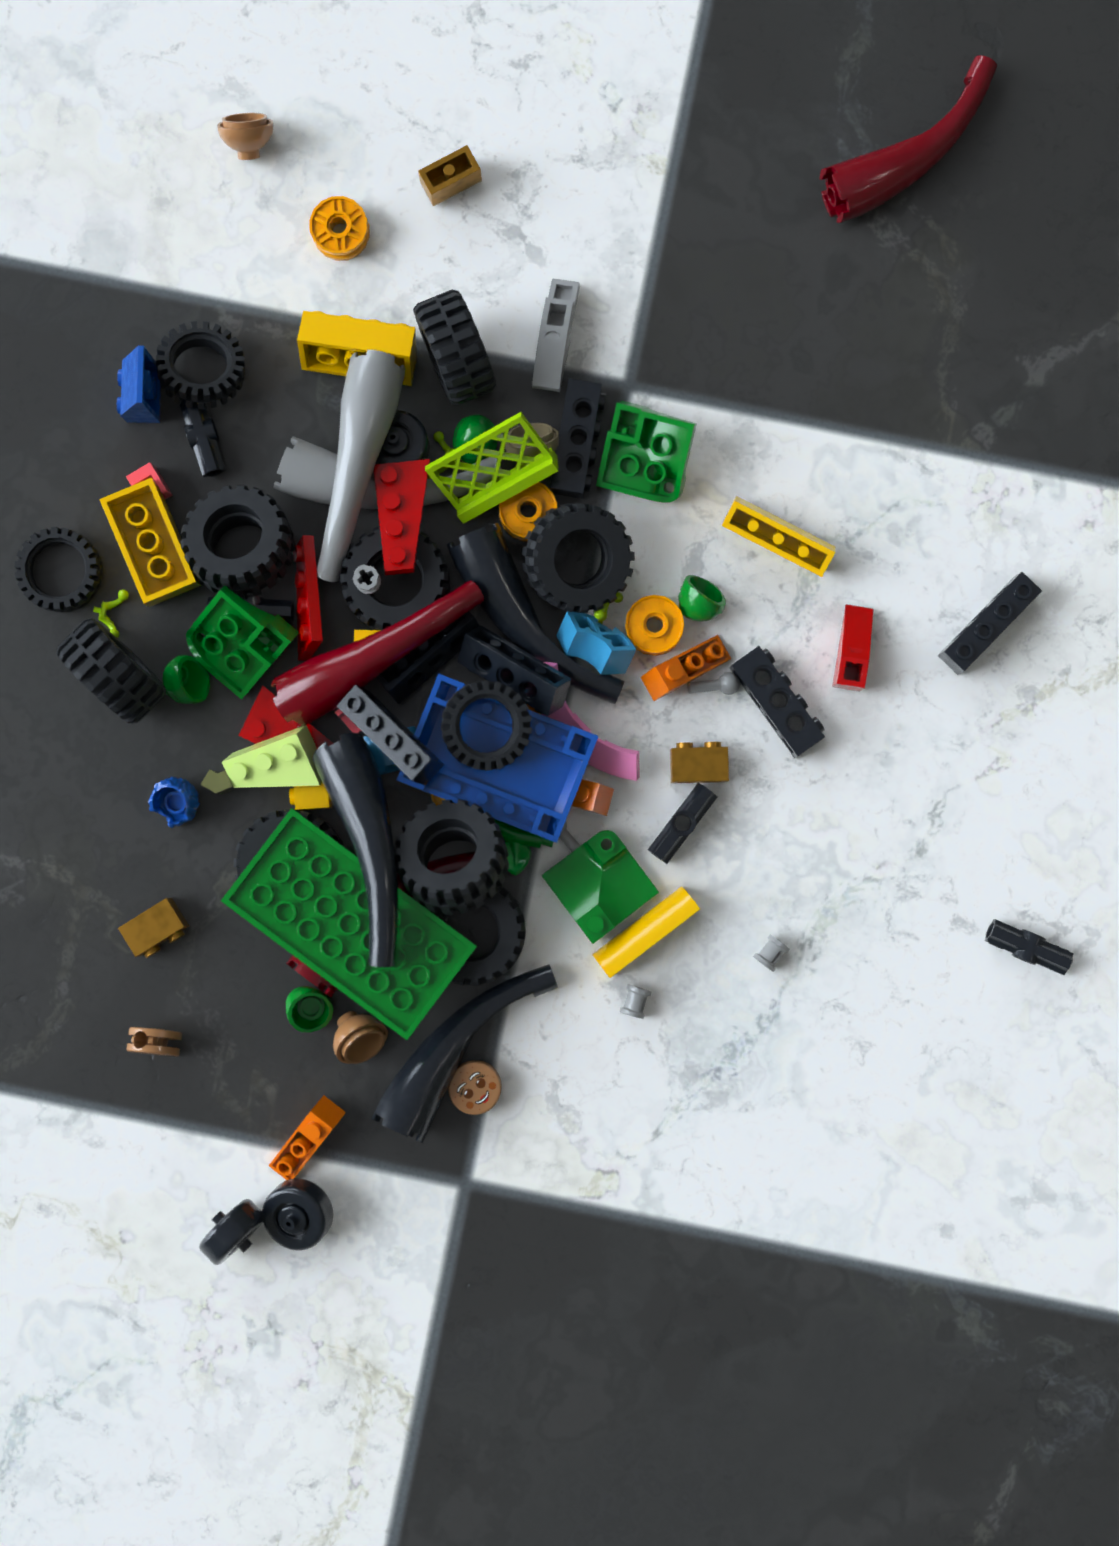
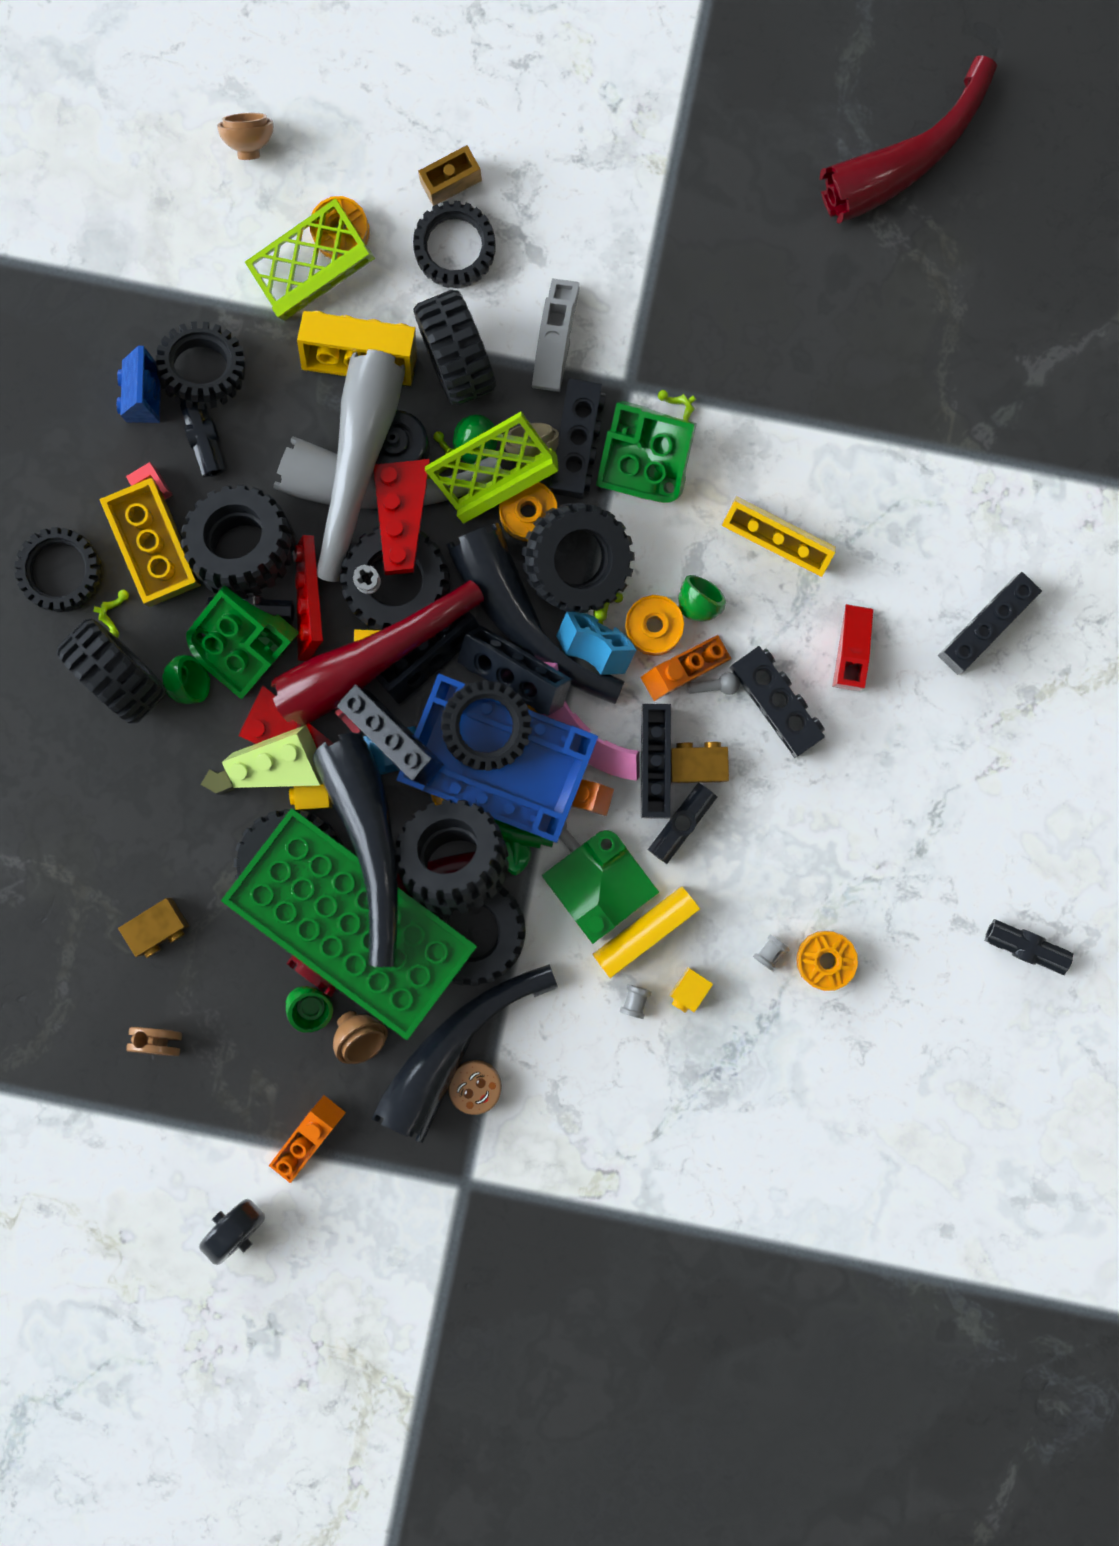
(175, 800): blue hair -> none
(297, 1214): black wheel -> none
(317, 283): none -> lime fence
(449, 212): none -> black tyre
(656, 761): none -> black brick
(663, 396): none -> lime piece
(690, 991): none -> yellow brick
(844, 963): none -> light orange wheel

